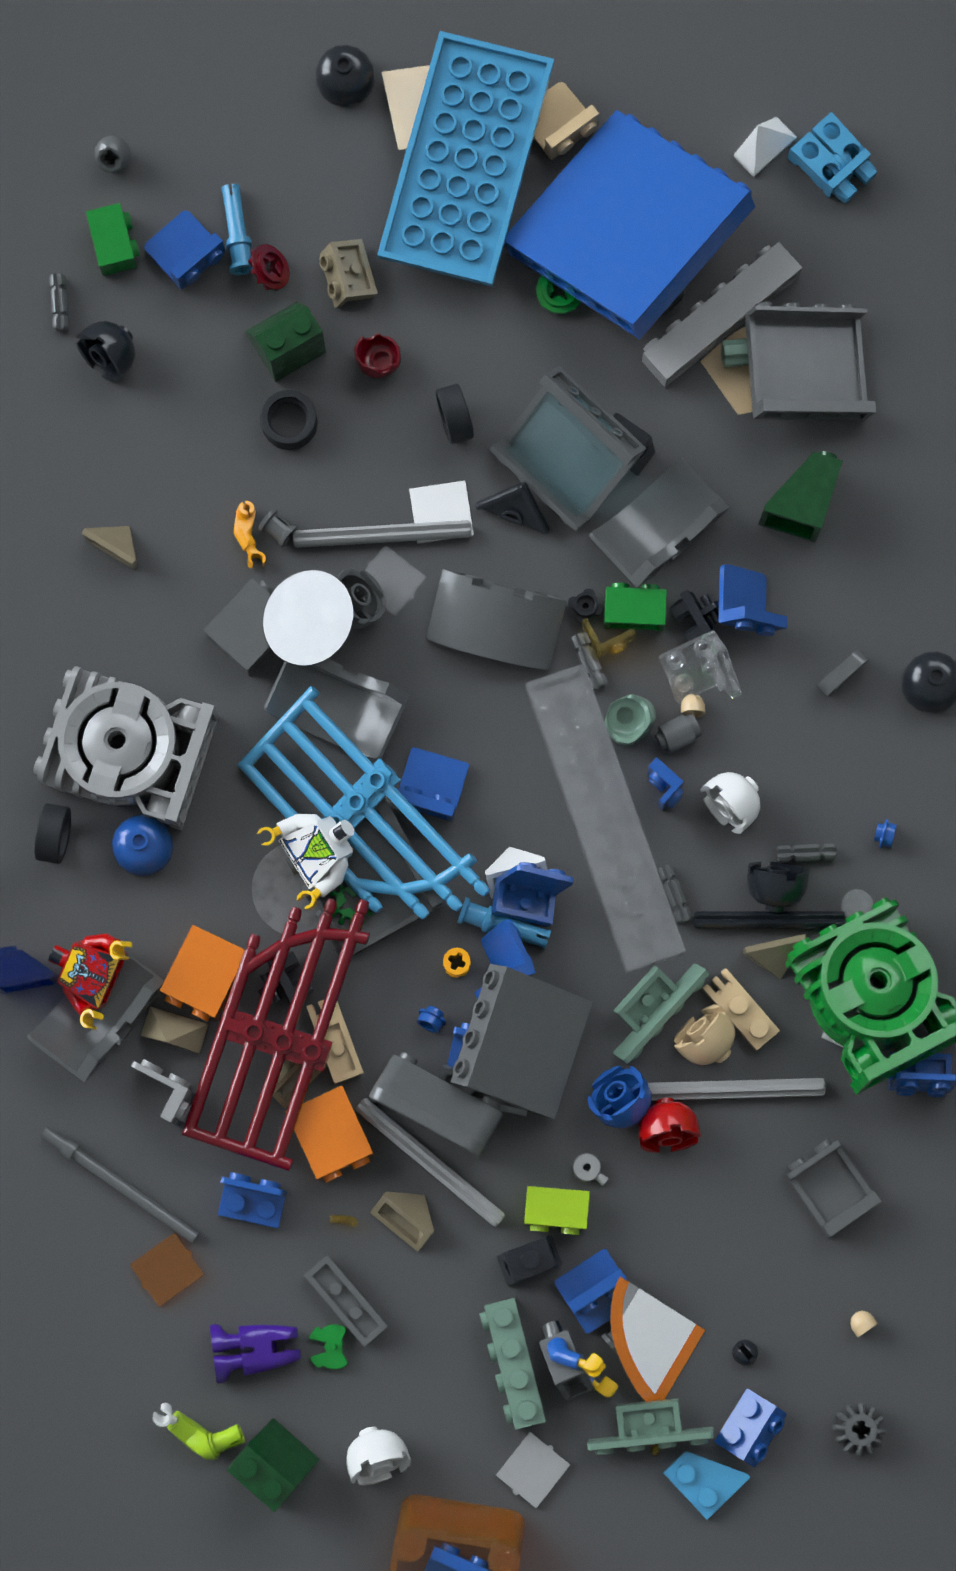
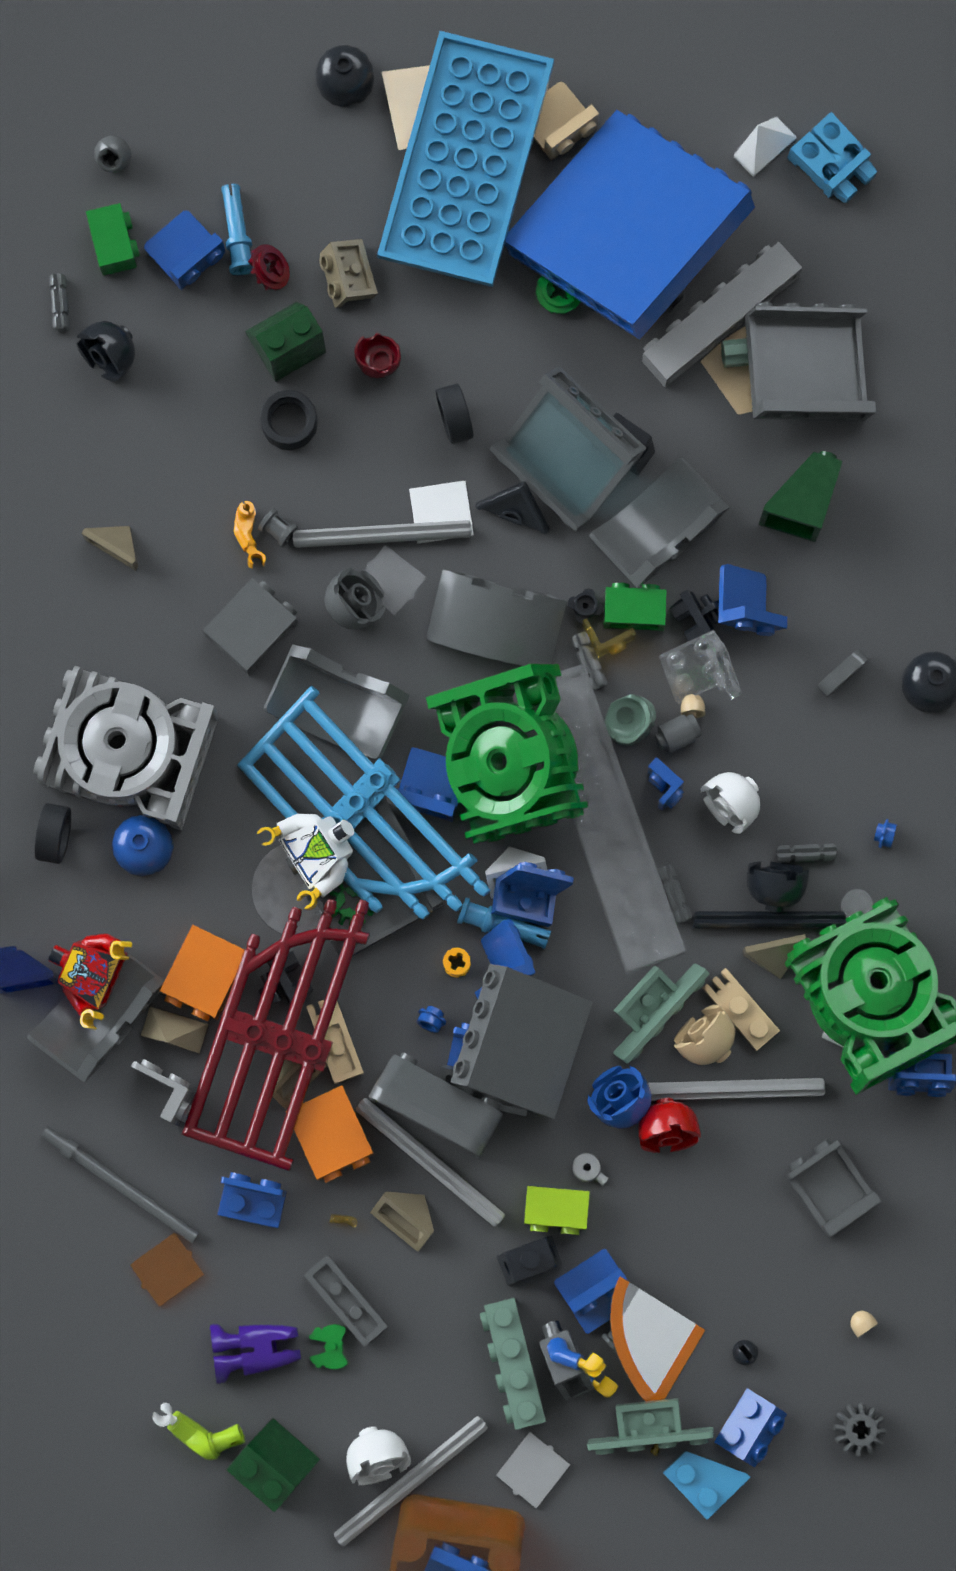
(308, 617): sticker -> none
(410, 1481): none -> light grey axle
(477, 752): none -> green brick

